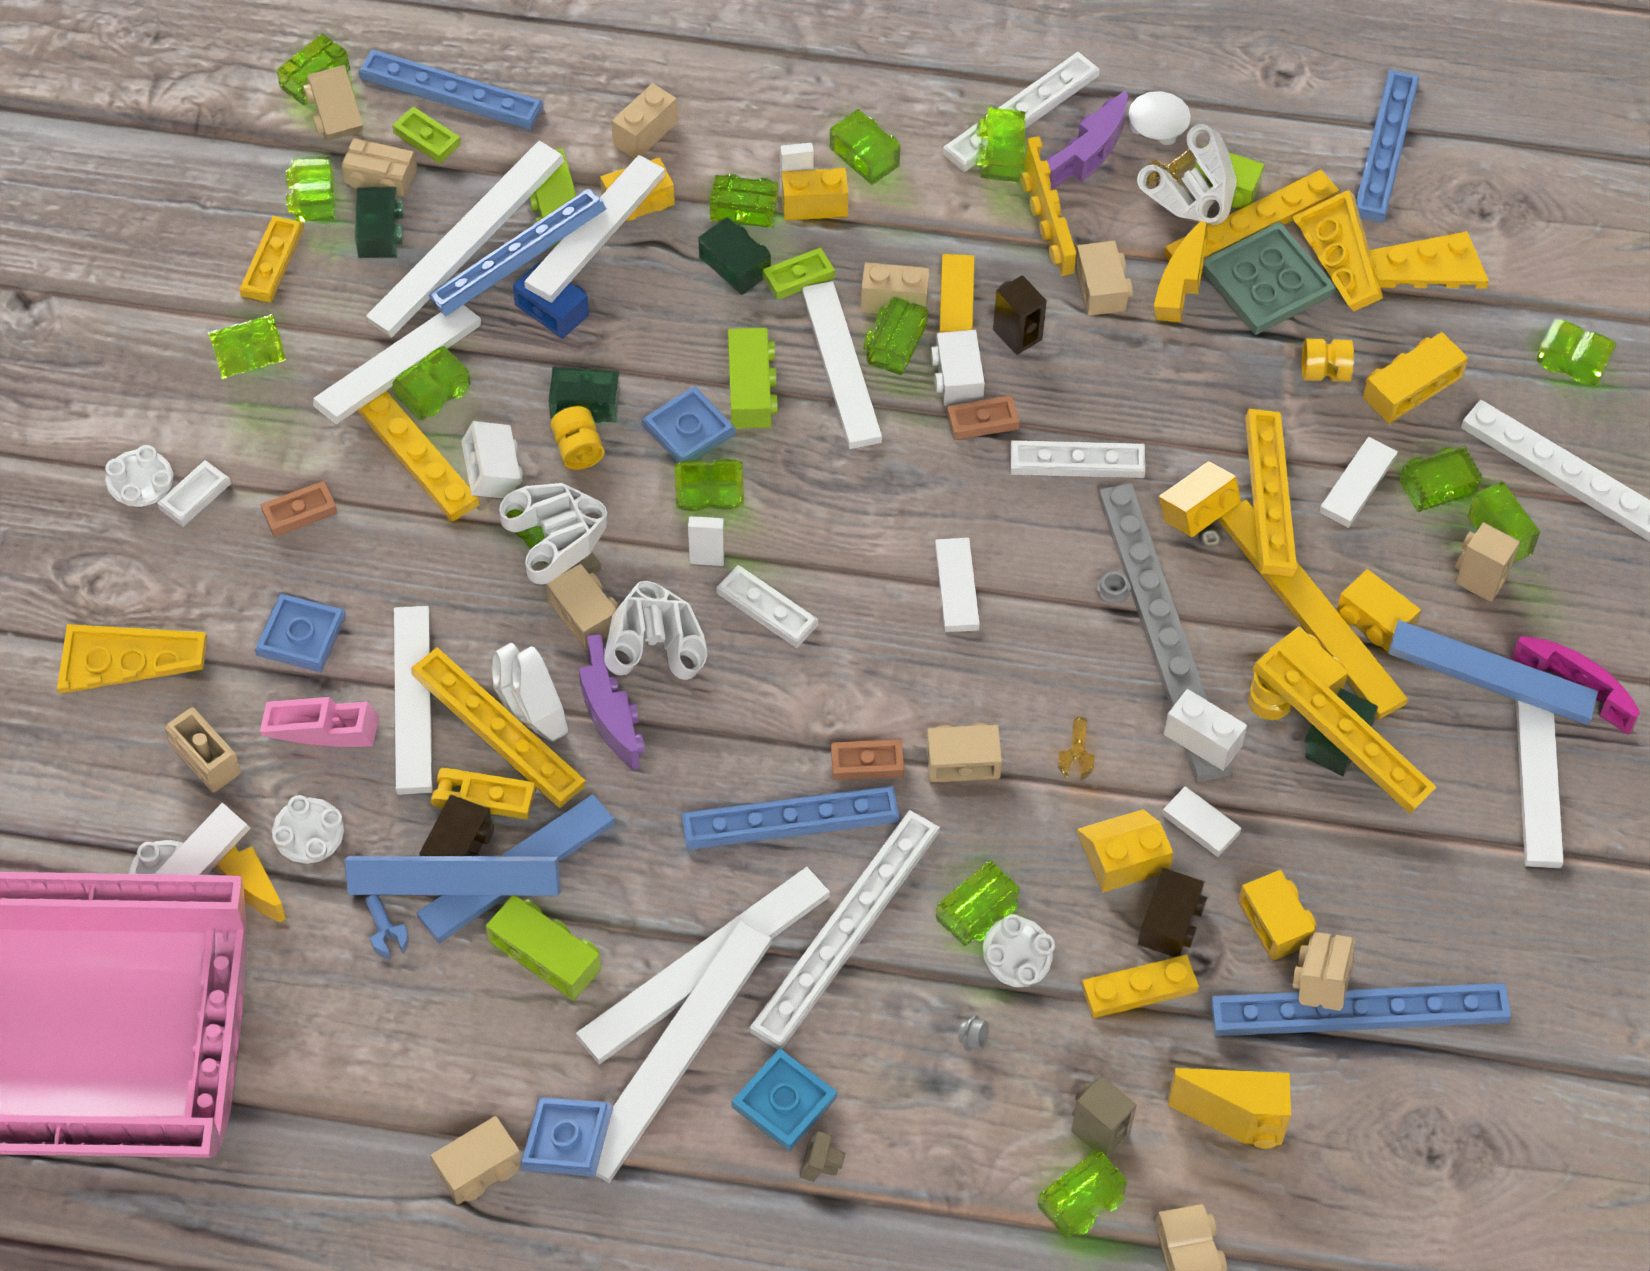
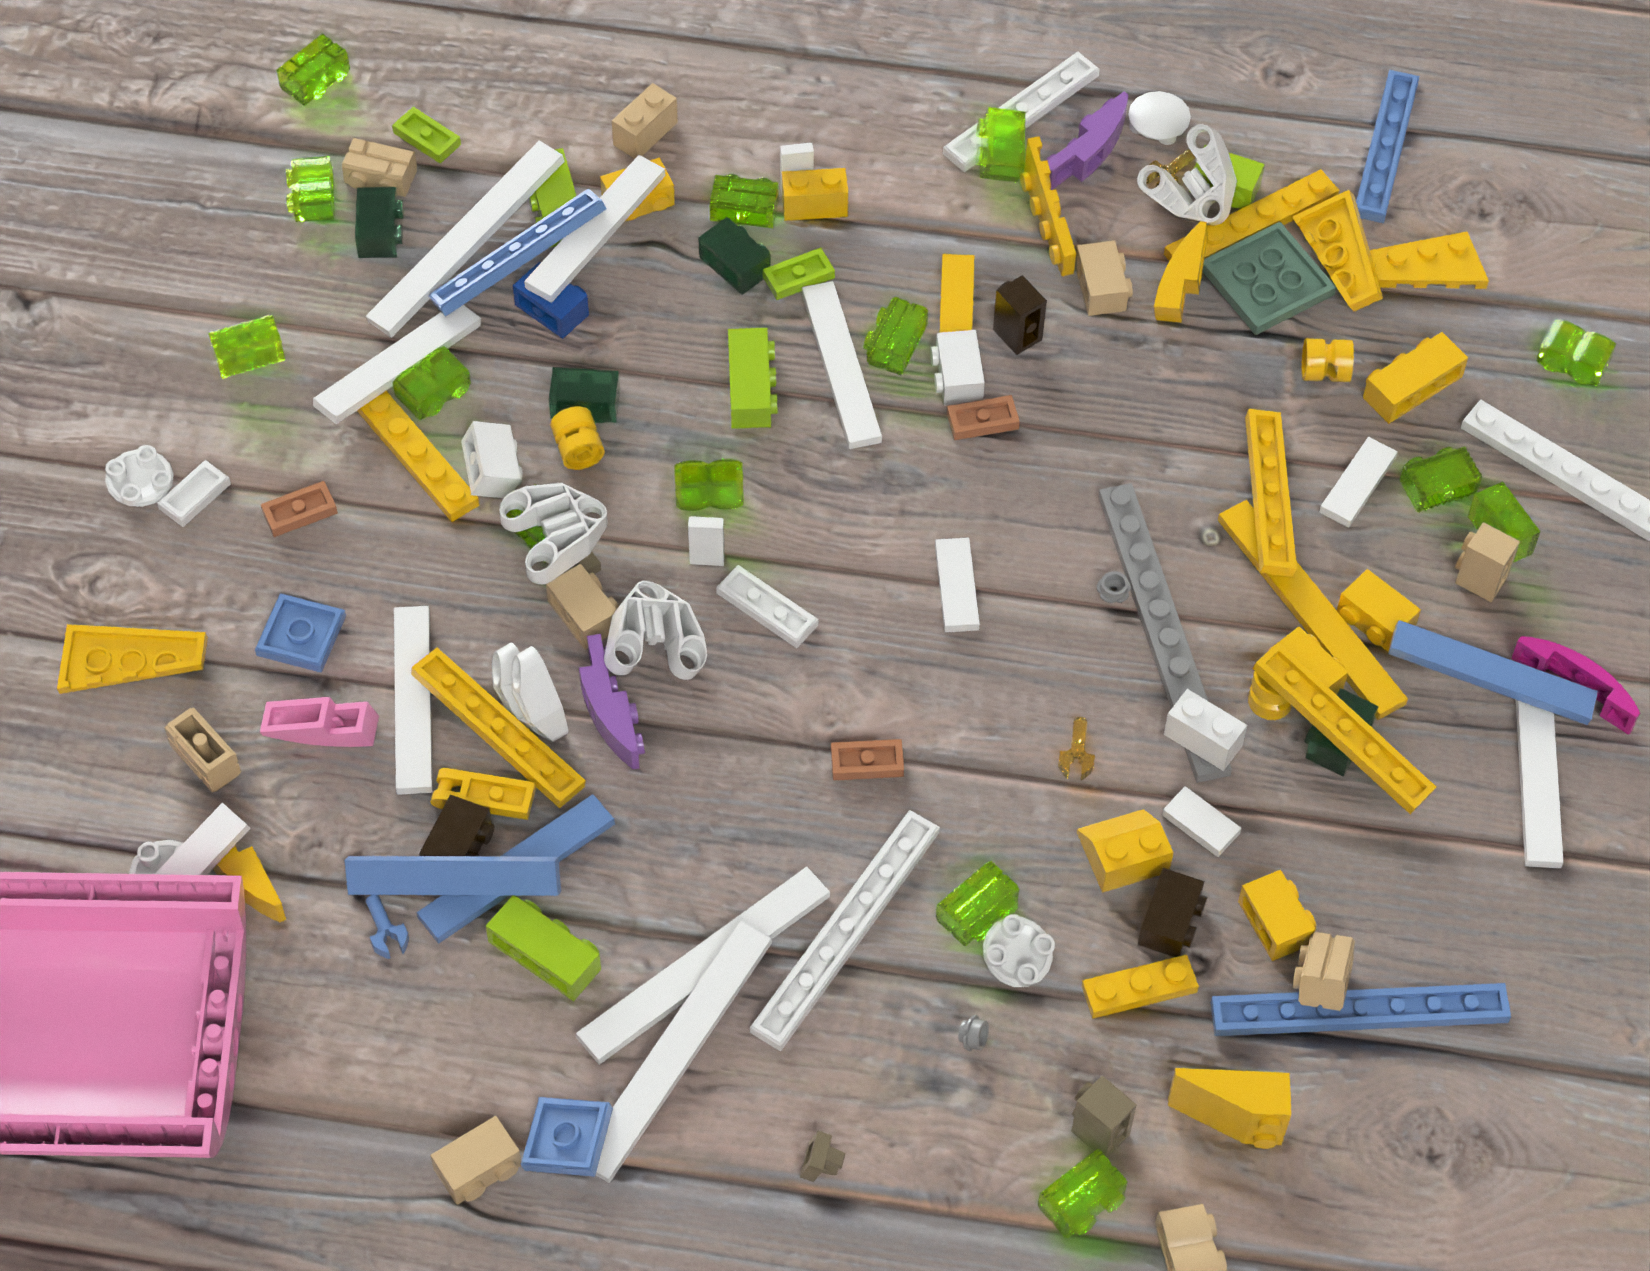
(271, 259): yellow tile -> none
(308, 830): white dish -> none
(333, 102): tan brick -> none
(451, 89): medium blue tile -> none
(688, 426): medium blue tile -> none
(784, 1099): dark azure plate -> none
(790, 817): medium blue tile -> none
(865, 146): clear neon green brick -> none
(885, 281): tan brick -> none
(963, 753): tan brick -> none
(1077, 459): white tile -> none
(1200, 499): yellow brick -> none

